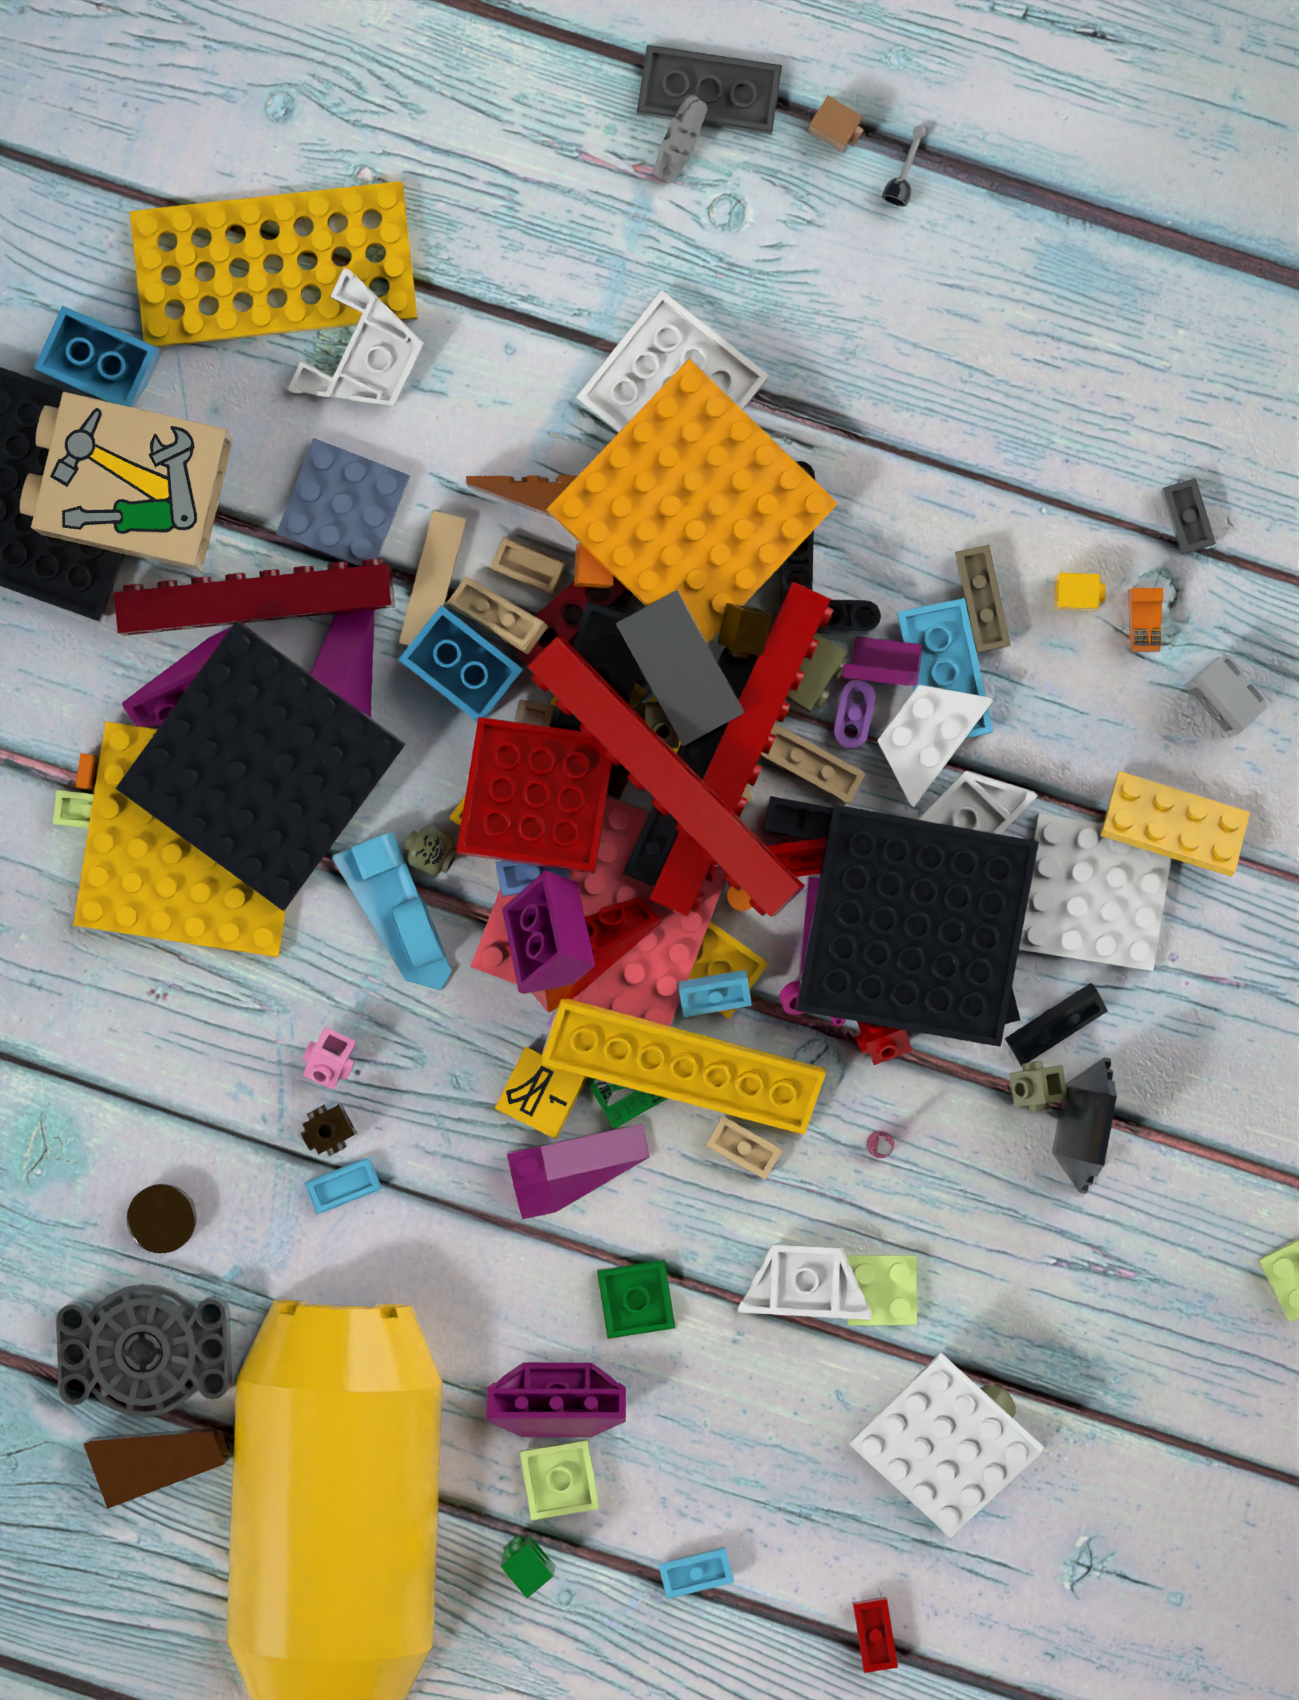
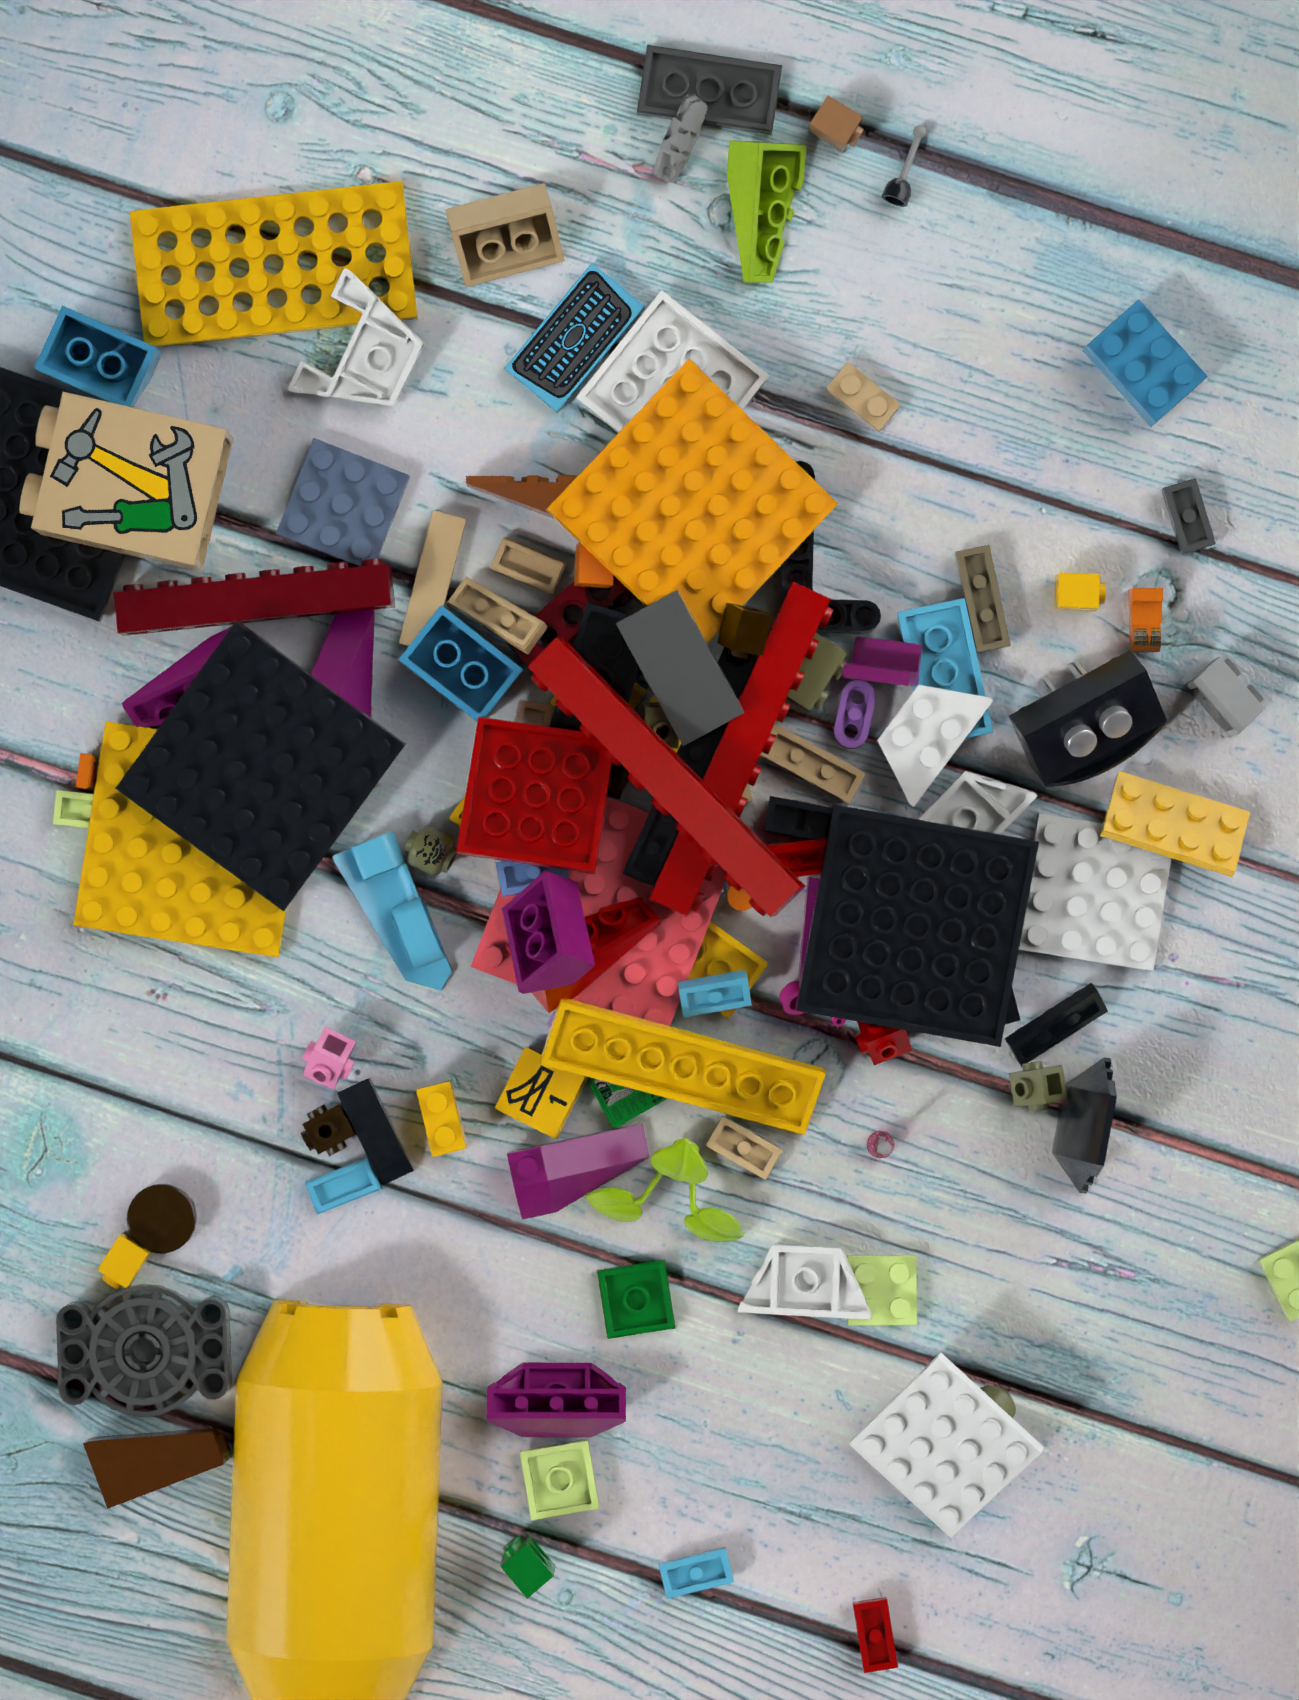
(123, 1262): none -> yellow brick
(375, 1131): none -> black slope
(441, 1118): none -> yellow brick
(505, 235): none -> tan slope
(574, 338): none -> tile
(680, 1163): none -> lime plant
(761, 191): none -> lime wedge
(863, 397): none -> tan plate
(1089, 721): none -> black piece
(1144, 363): none -> dark azure brick

